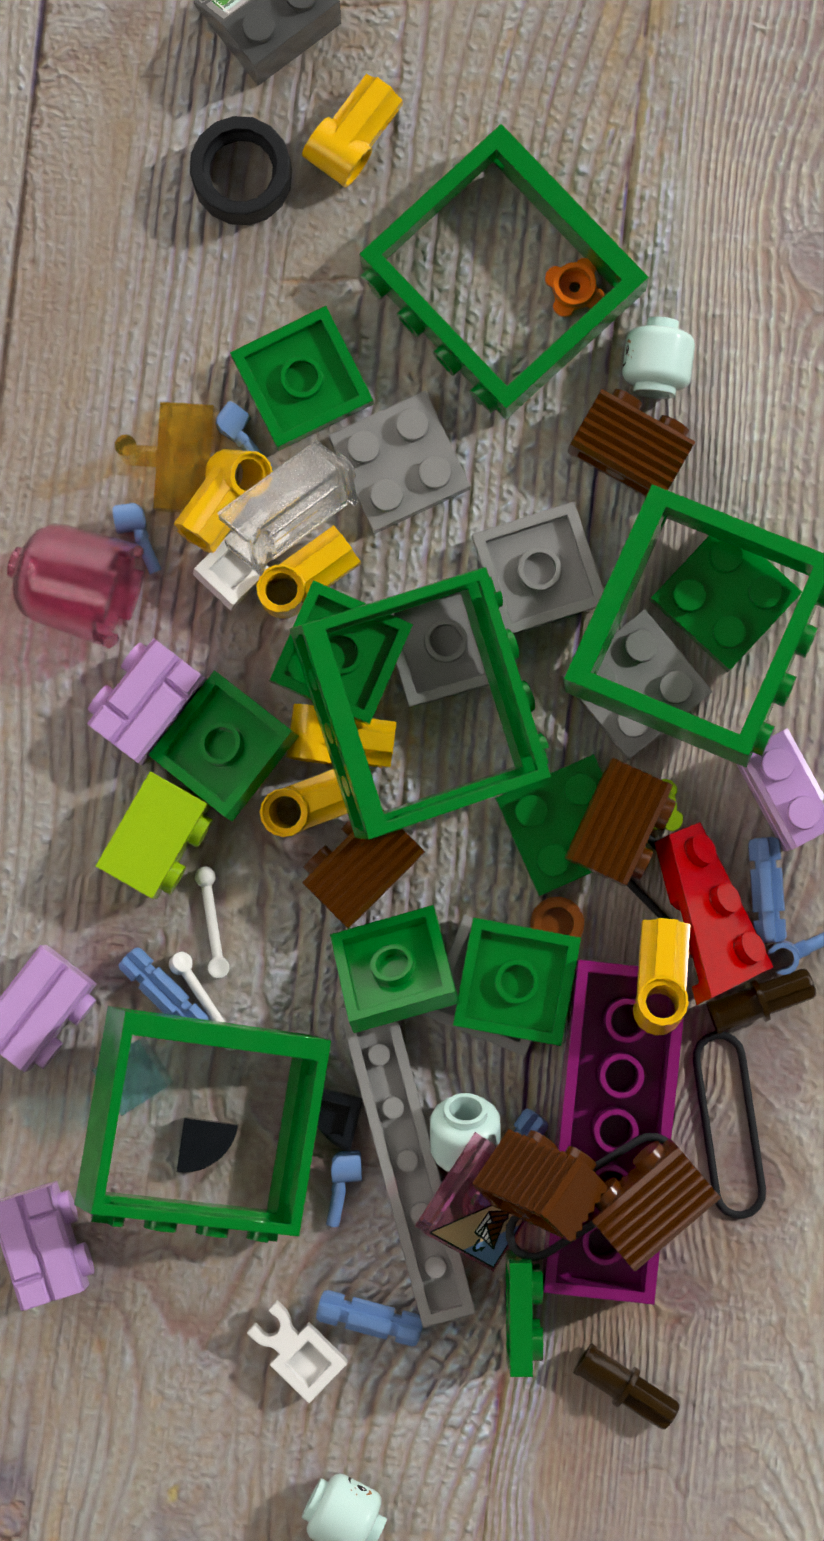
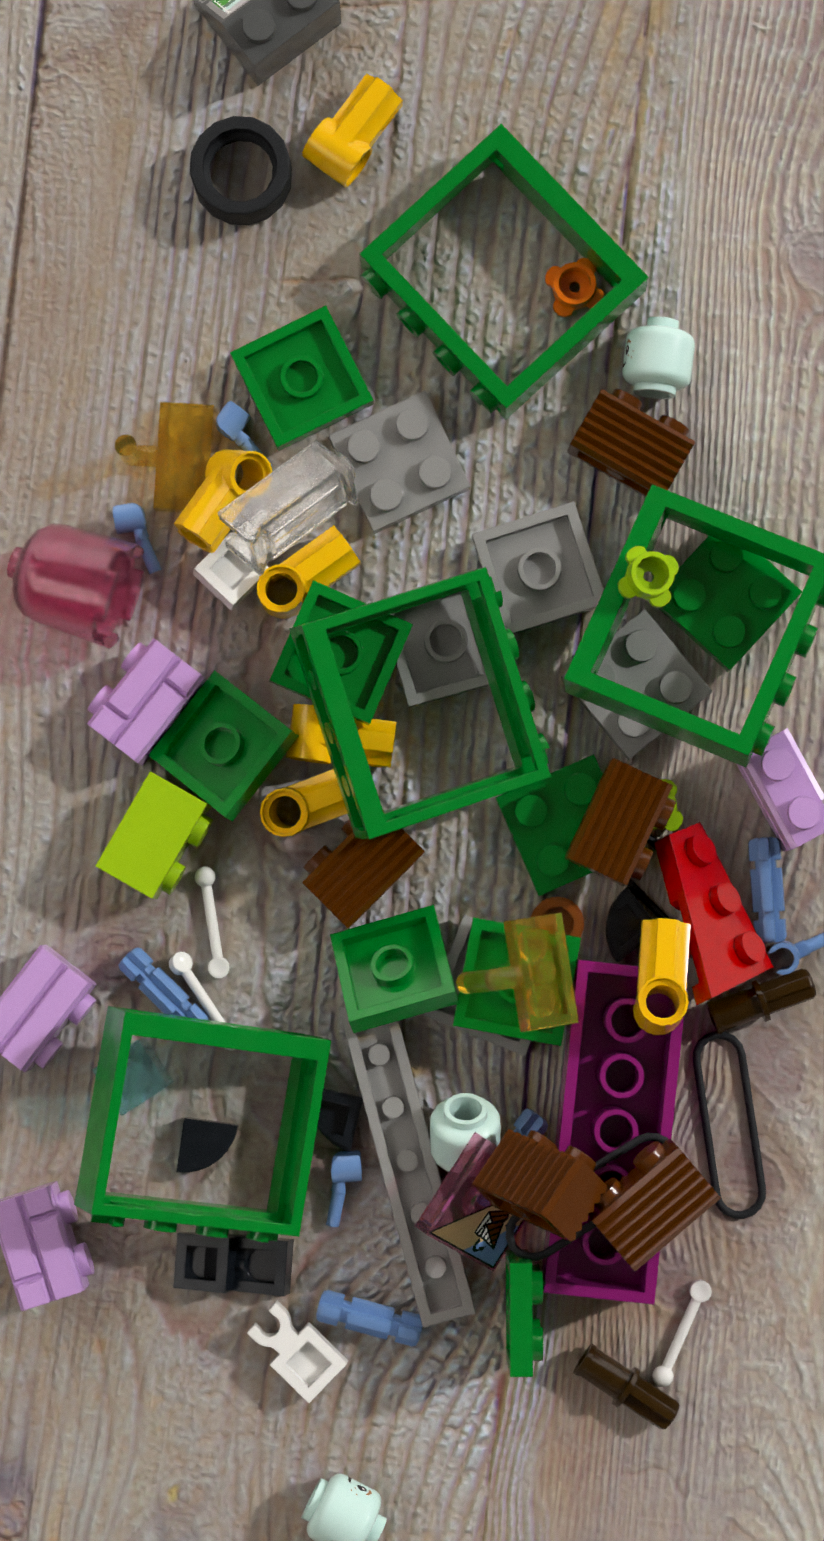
(233, 1264): none -> black slope
(536, 972): none -> clear yellow plate
(624, 924): none -> black tile
(659, 565): none -> lime plate
(700, 1292): none -> white hinge

